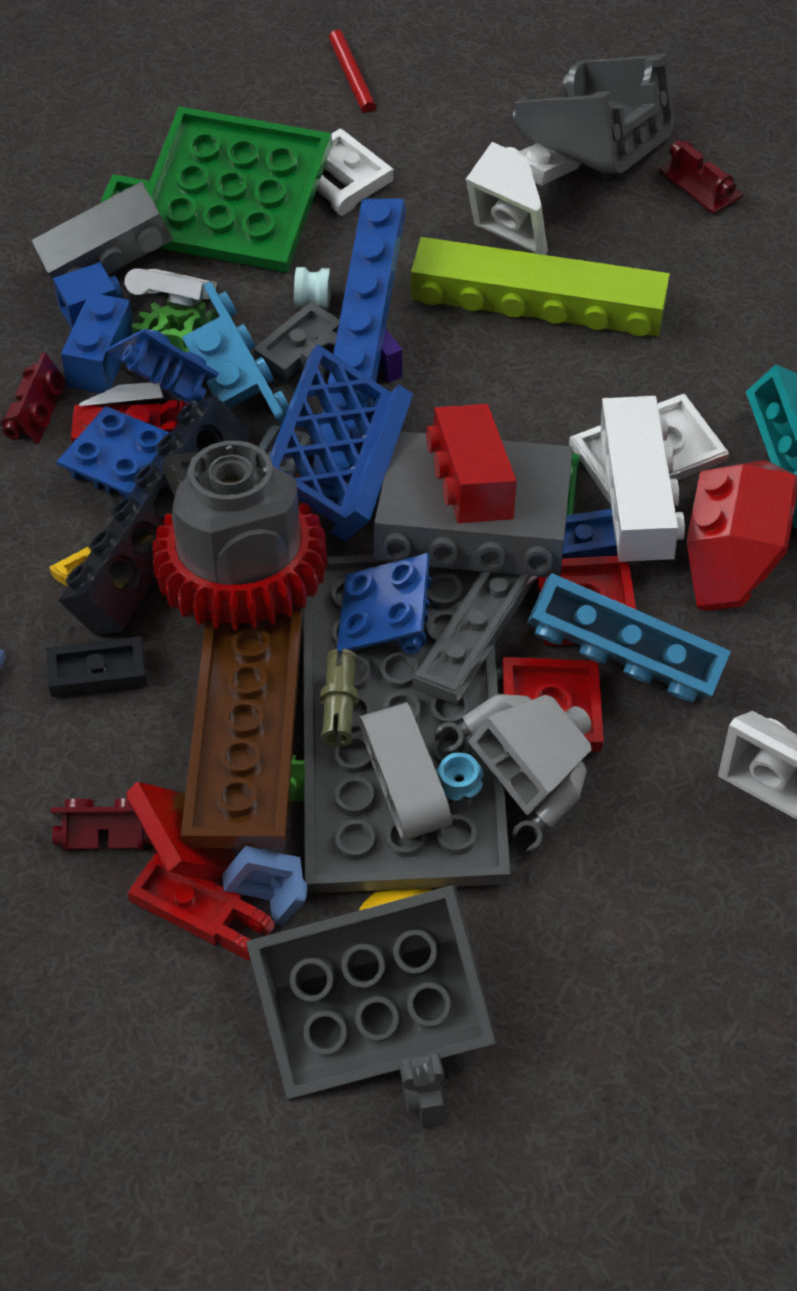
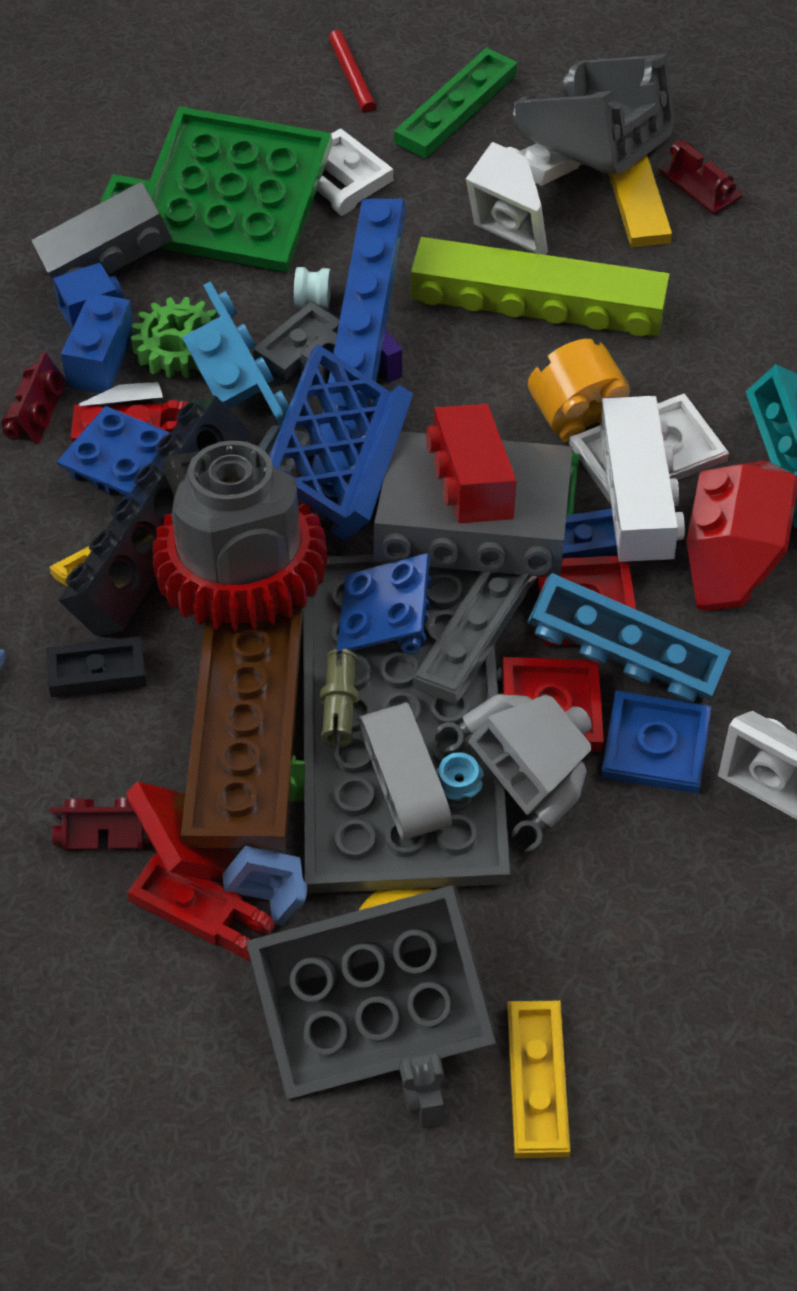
(155, 358): blue hinge -> none
(181, 288): white plate -> none
(455, 102): none -> green plate
(538, 1080): none -> yellow tile
(574, 385): none -> light orange brick
(641, 205): none -> yellow tile
(656, 742): none -> blue tile

